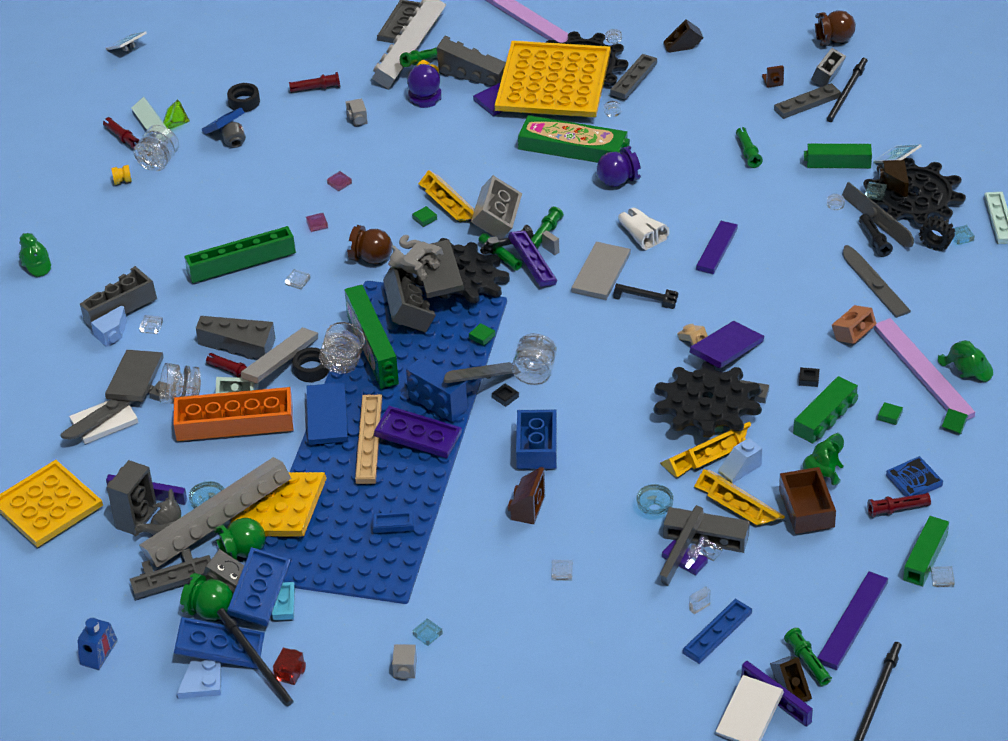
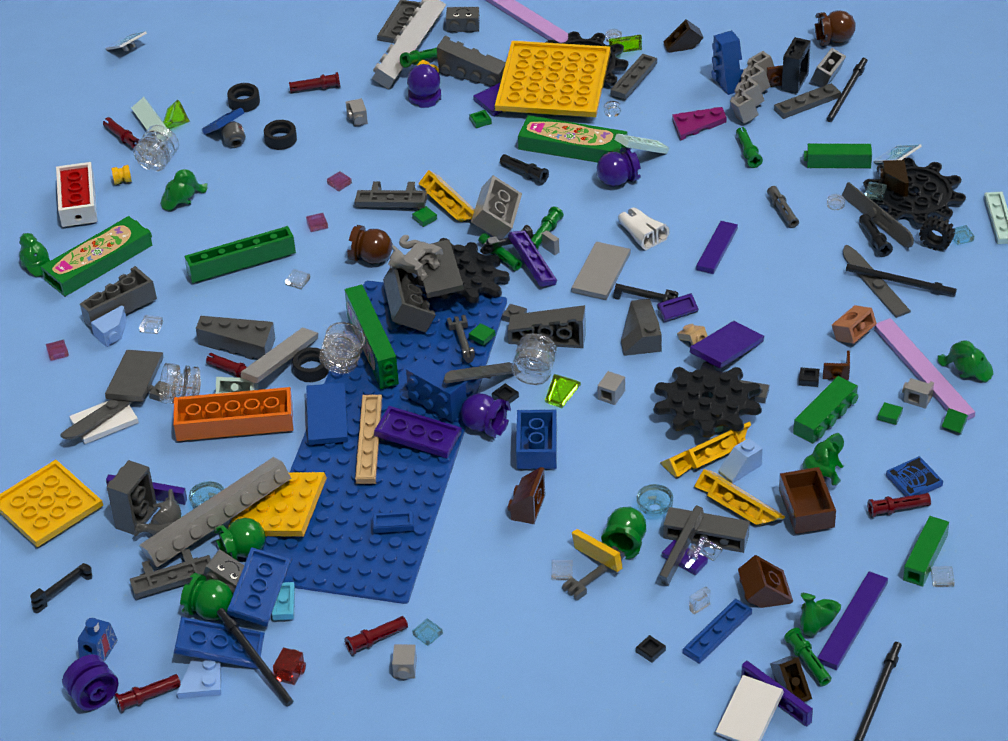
(40, 597): none -> black hinge
(57, 350): none -> clear pink tile
(76, 194): none -> brick
(90, 682): none -> dark purple wheel
(96, 256): none -> green brick
(138, 695): none -> dark red pin
(181, 189): none -> green piece
(280, 142): none -> black tyre
(367, 637): none -> dark red pin
(391, 198): none -> dark grey hinge
(462, 19): none -> dark grey brick
(468, 353): none -> dark grey hinge
(480, 119): none -> green tile
(485, 414): none -> dark purple tile
(512, 309): none -> dark grey plate
(530, 170): none -> black pin
(561, 390): none -> clear neon green slope
(563, 326): none -> dark grey wedge
(578, 588): none -> dark grey hinge
(597, 550): none -> yellow tile
(611, 388): none -> light grey brick
(625, 530): none -> green tile
(630, 43): none -> clear neon green slope
(641, 329): none -> dark grey wedge
(642, 143): none -> light aqua tile
(650, 648): none -> black tile
(677, 307): none -> dark purple tile
(693, 121): none -> magenta wing
(726, 61): none -> blue wedge
(751, 87): none -> light grey brick
(764, 583): none -> reddish brown slope
(774, 194): none -> dark grey pin
(796, 64): none -> black window
(818, 614): none -> green piece
(832, 370): none -> reddish brown bracket
(918, 392): none -> light grey brick
(935, 287): none -> black bar

